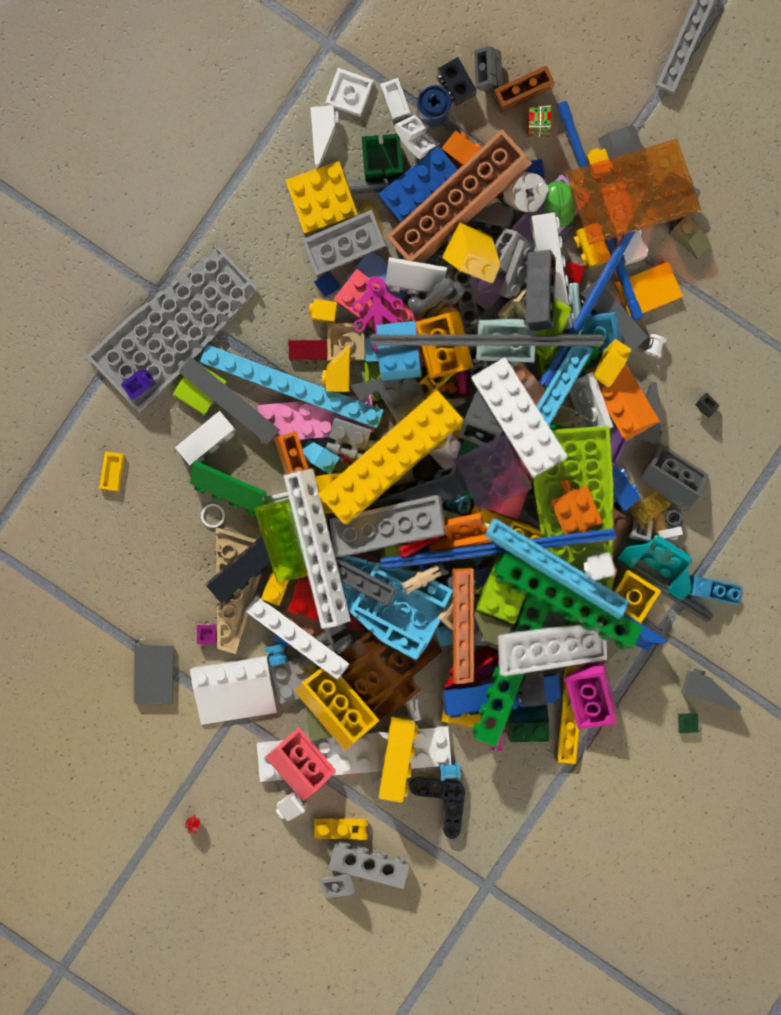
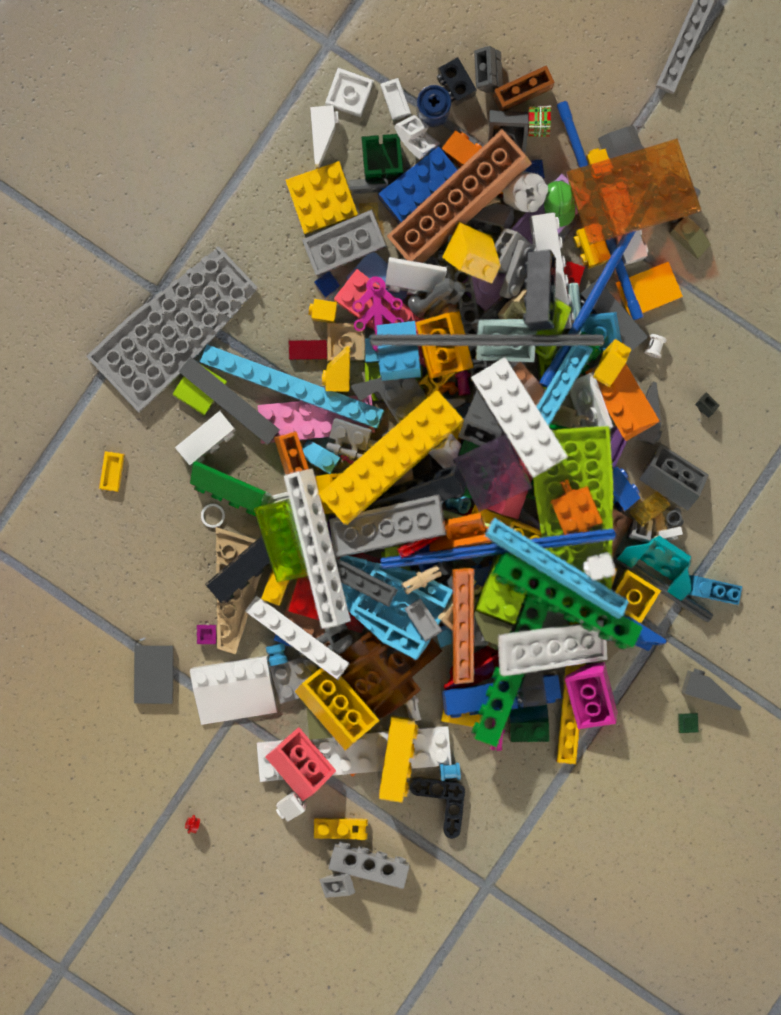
(138, 383): dark purple bracket -> none
(423, 620): none -> light grey tile
(513, 124): none -> dark grey slope

